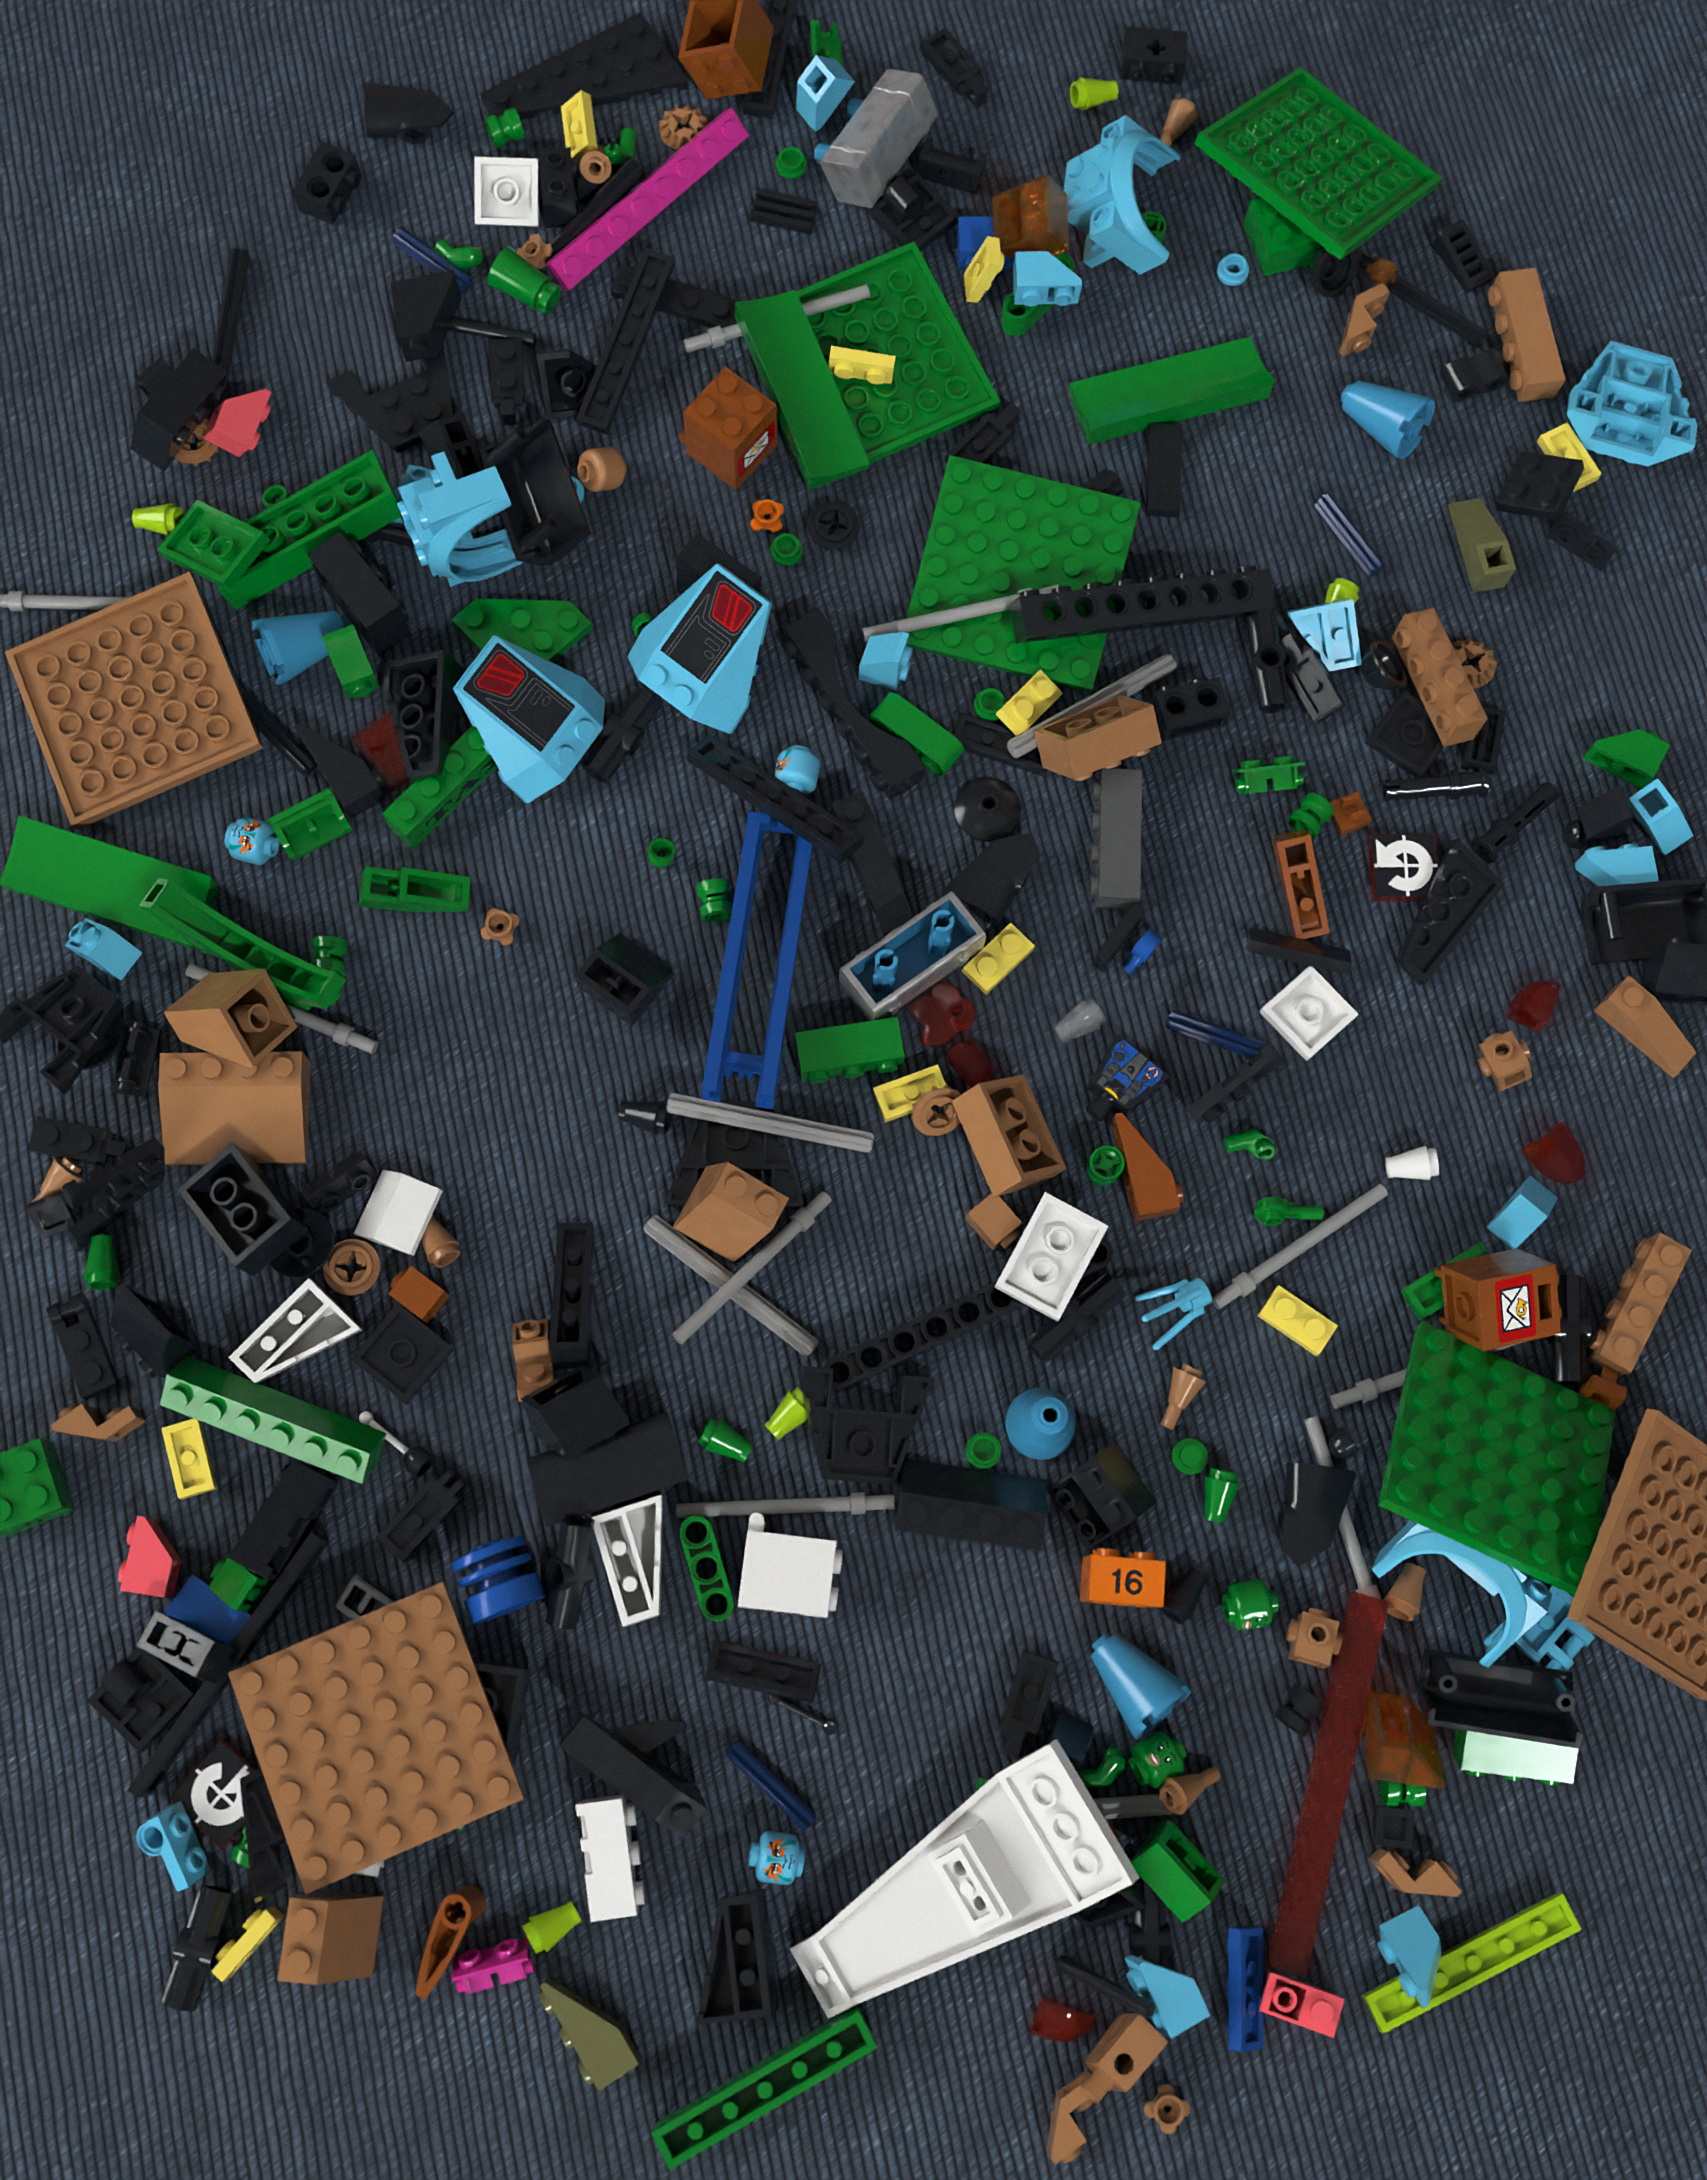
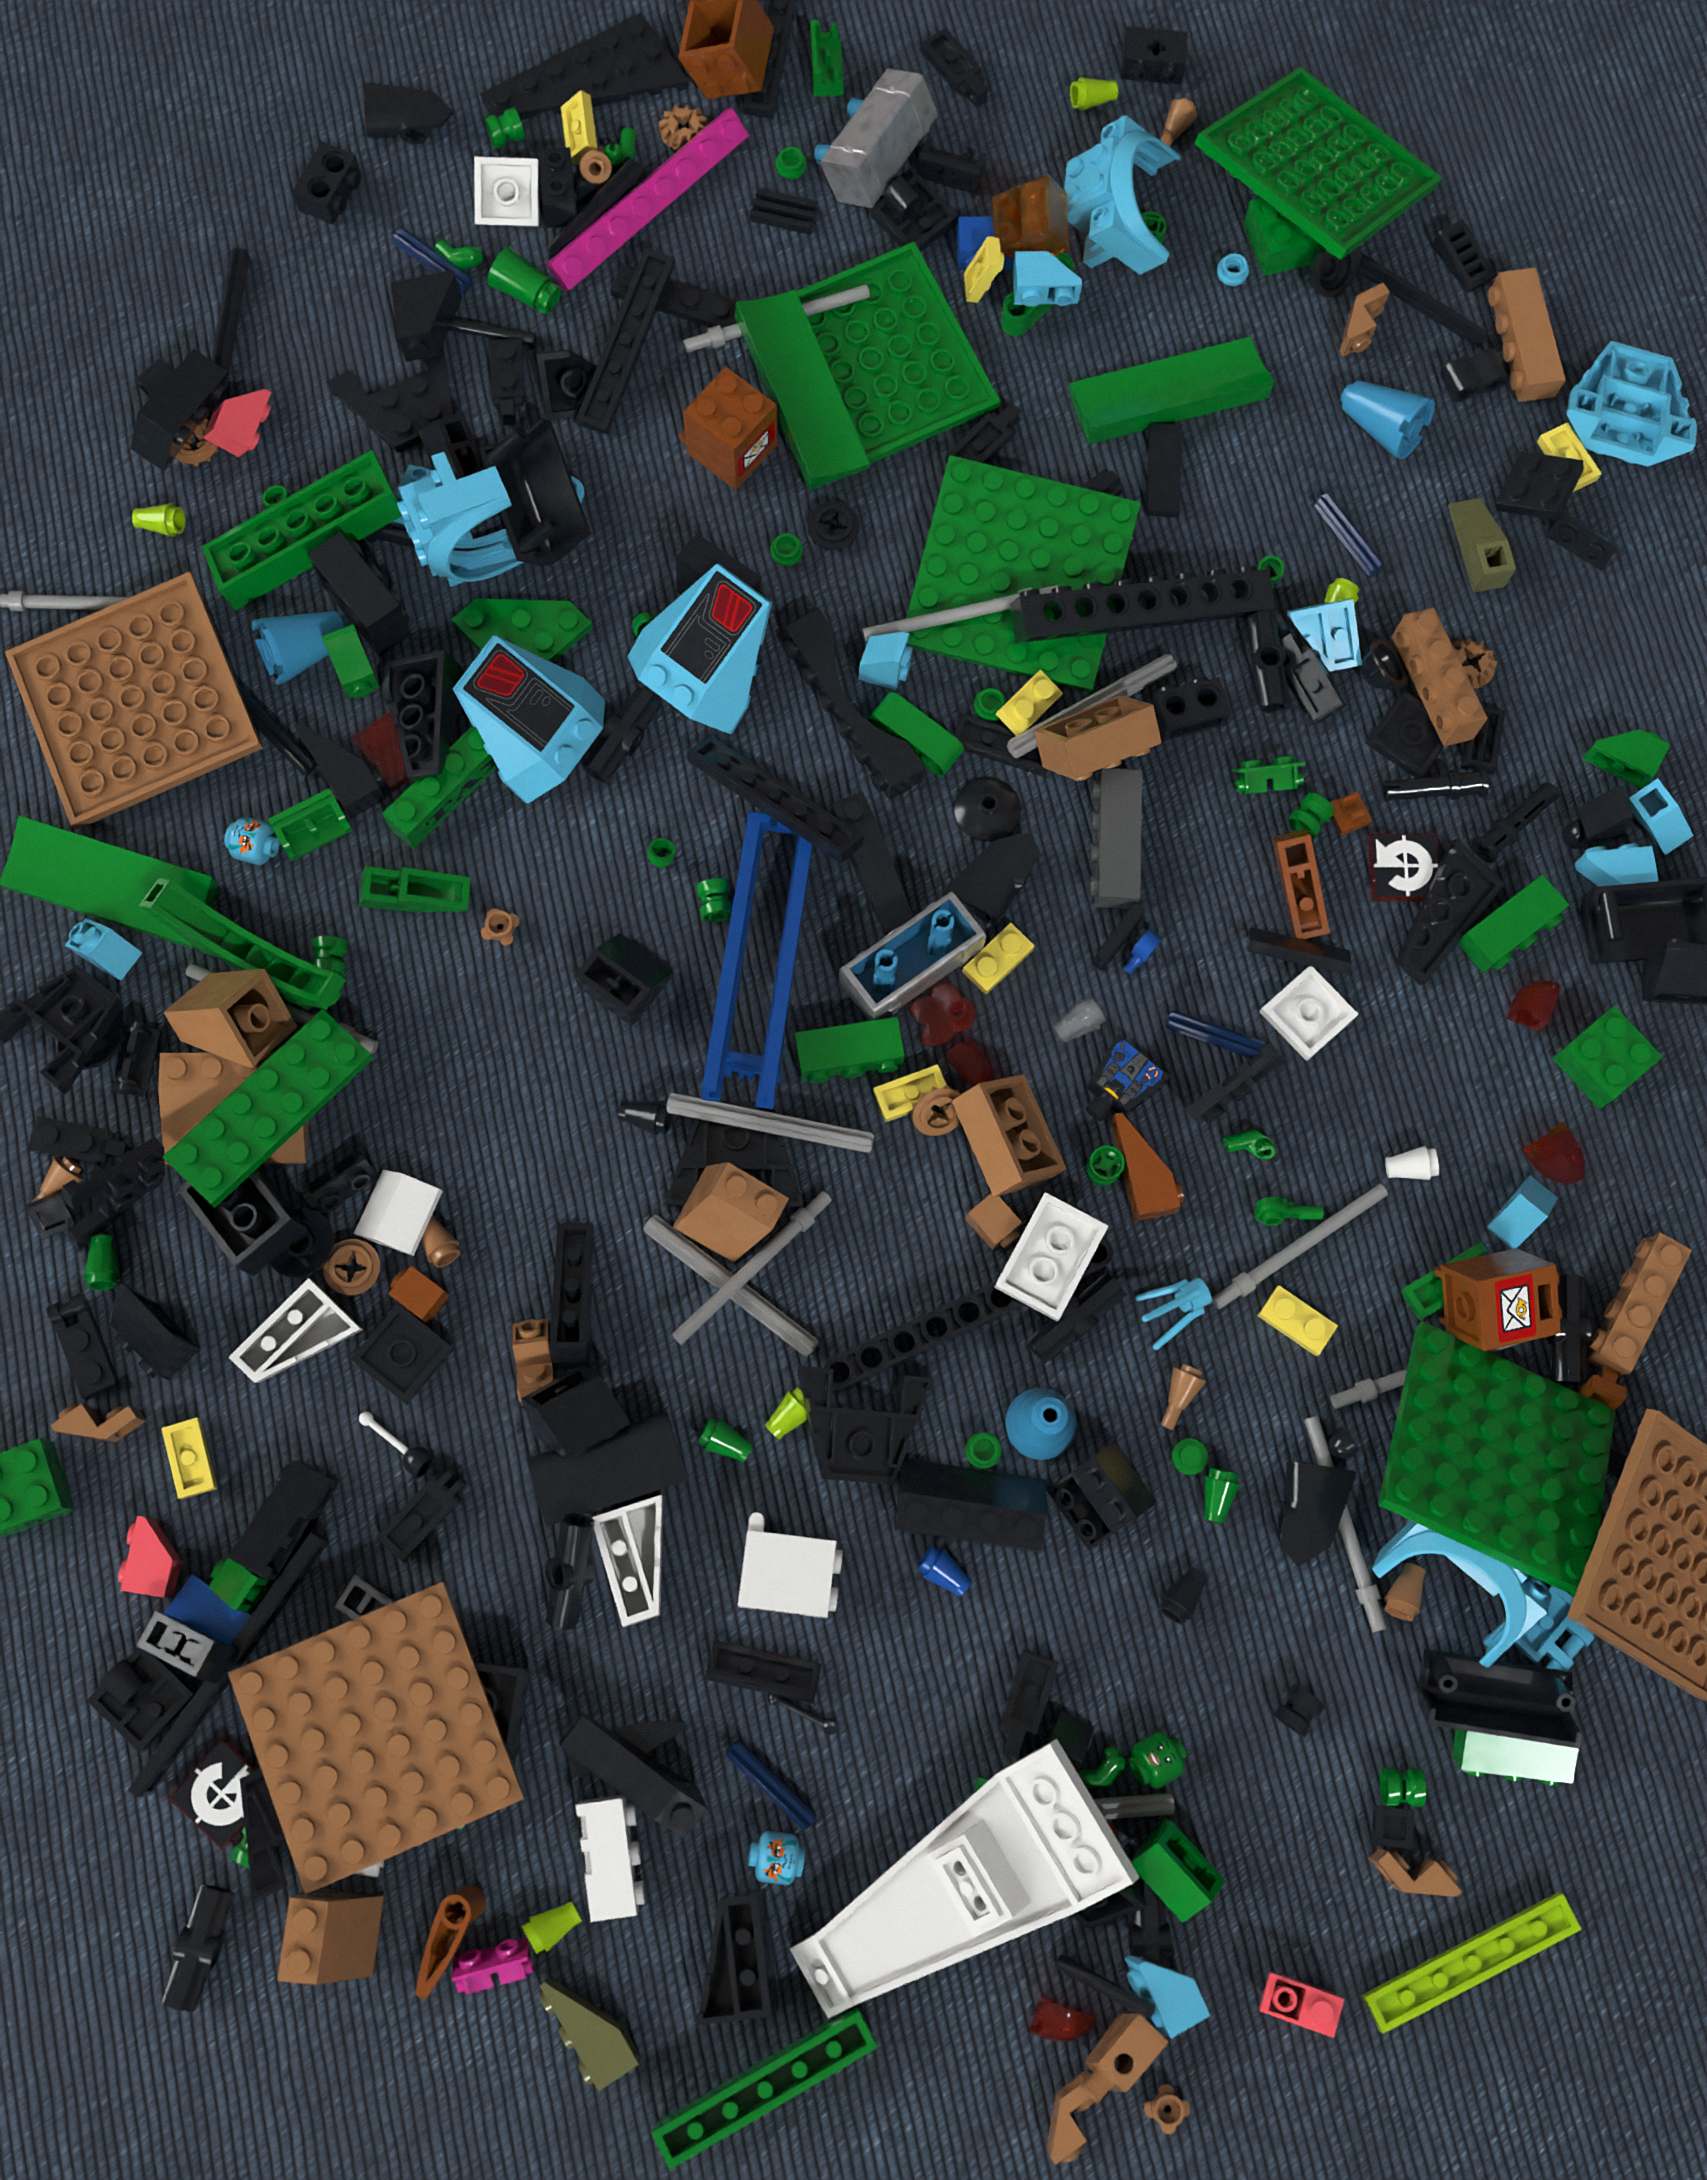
(174, 1839): medium azure plate -> none
(213, 545): green plate -> none
(235, 1954): light yellow plate -> none
(268, 1108): none -> green plate
(273, 1419): green brick -> none
(497, 1579): blue wheel -> none
(542, 251): medium nougat plate -> none
(601, 469): medium nougat head -> none
(694, 1554): green beam -> none
(763, 508): orange plate -> none
(798, 769): medium azure head -> none
(821, 90): medium azure slope -> none
(856, 1503): light grey bar -> none
(859, 364): light yellow plate -> none
(943, 1571): none -> blue cone
(1122, 1580): orange brick -> none
(1137, 1683): dark azure cone -> none
(1181, 1791): medium nougat cone -> none
(1245, 1988): blue plate -> none
(1249, 1604): green head -> none
(1276, 566): none -> green hinge
(1304, 1647): medium nougat brick -> none
(1327, 1785): clear red plate -> none
(1382, 271): clear orange plate -> none
(1400, 1742): clear orange slope -> none
(1415, 1950): medium azure slope -> none
(1505, 1060): medium nougat brick -> none
(1514, 925): none -> green brick
(1607, 1057): none -> green brick
(1646, 1025): medium nougat slope -> none

